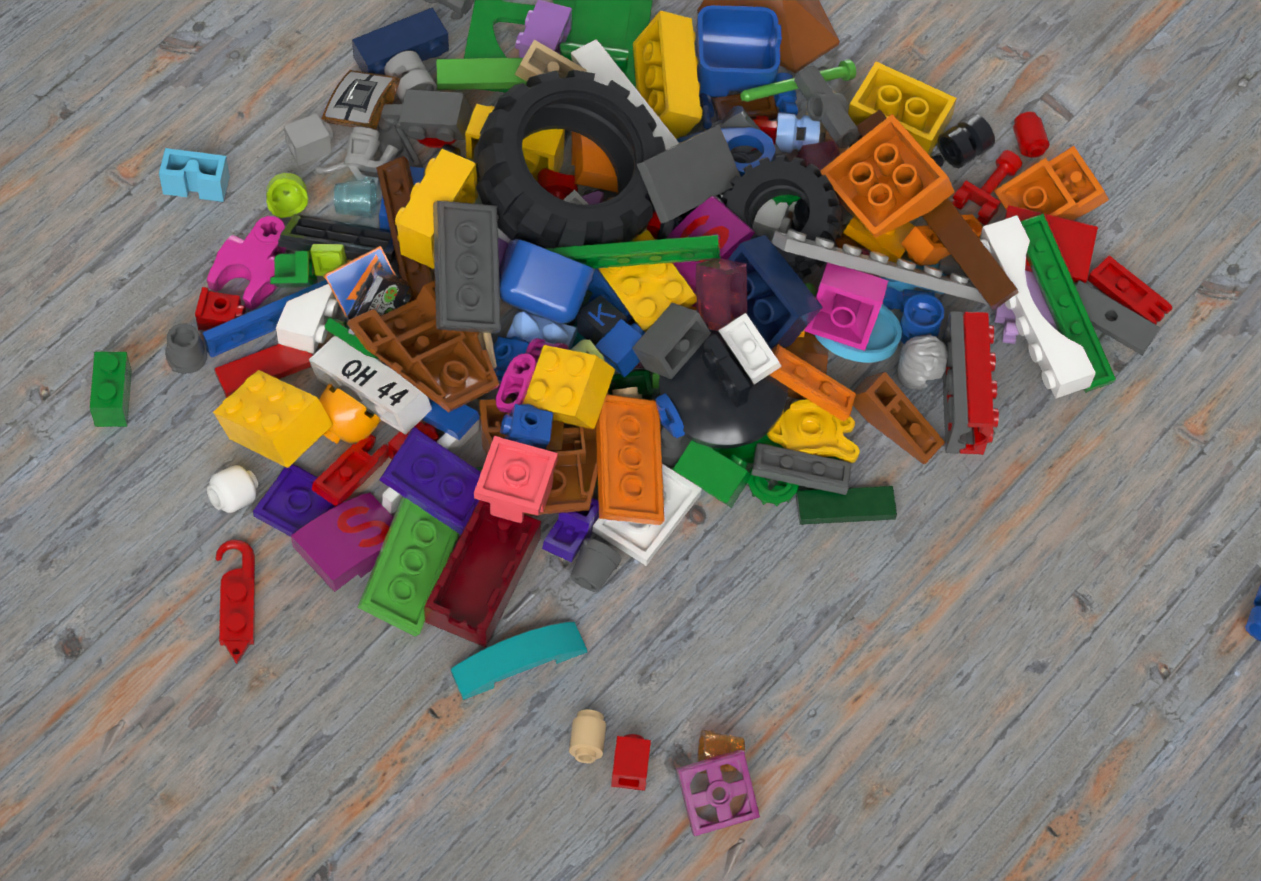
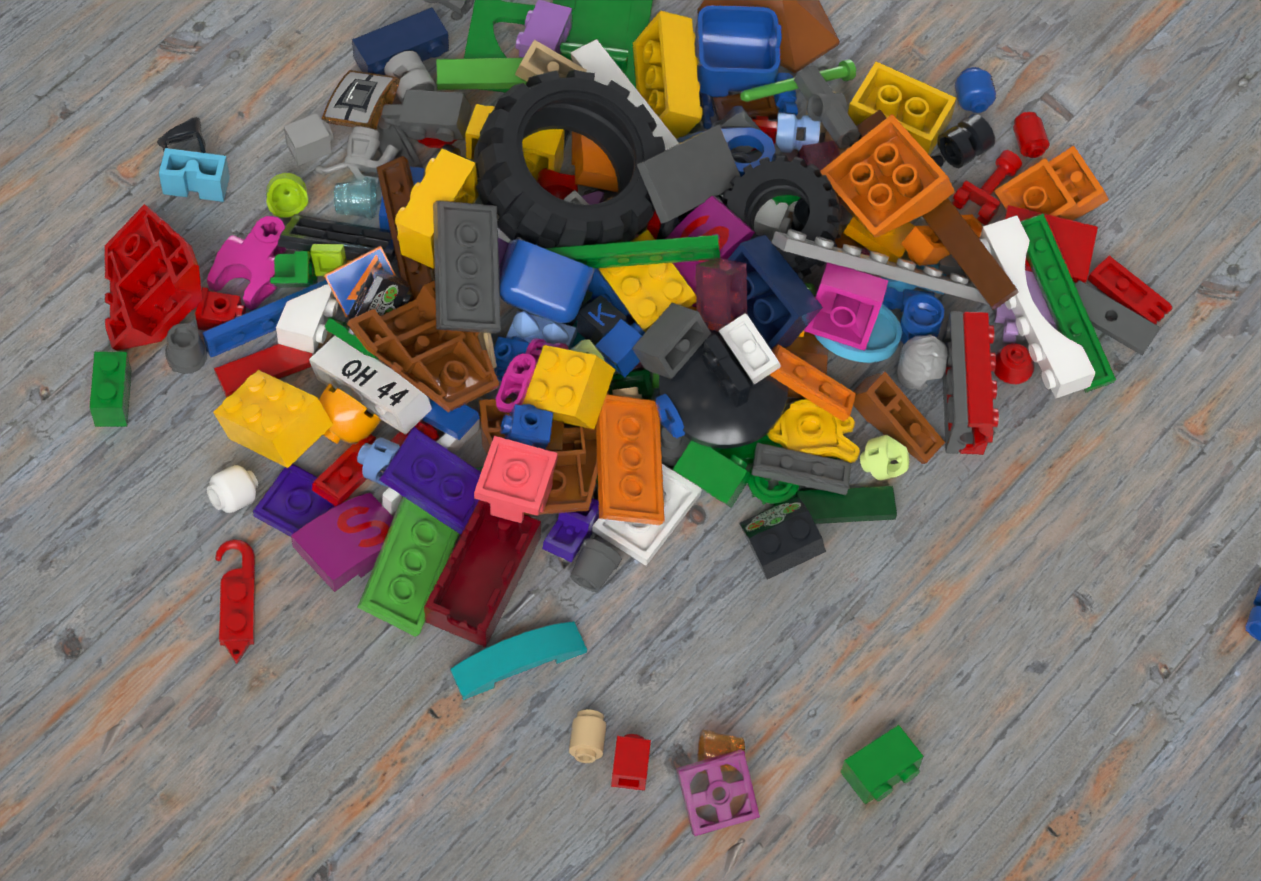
(150, 281): none -> red wedge
(183, 132): none -> black piece
(376, 458): none -> medium blue piece
(783, 537): none -> black slope
(880, 453): none -> yellowish green piece
(882, 765): none -> green brick
(975, 90): none -> blue head
(1014, 364): none -> red cone

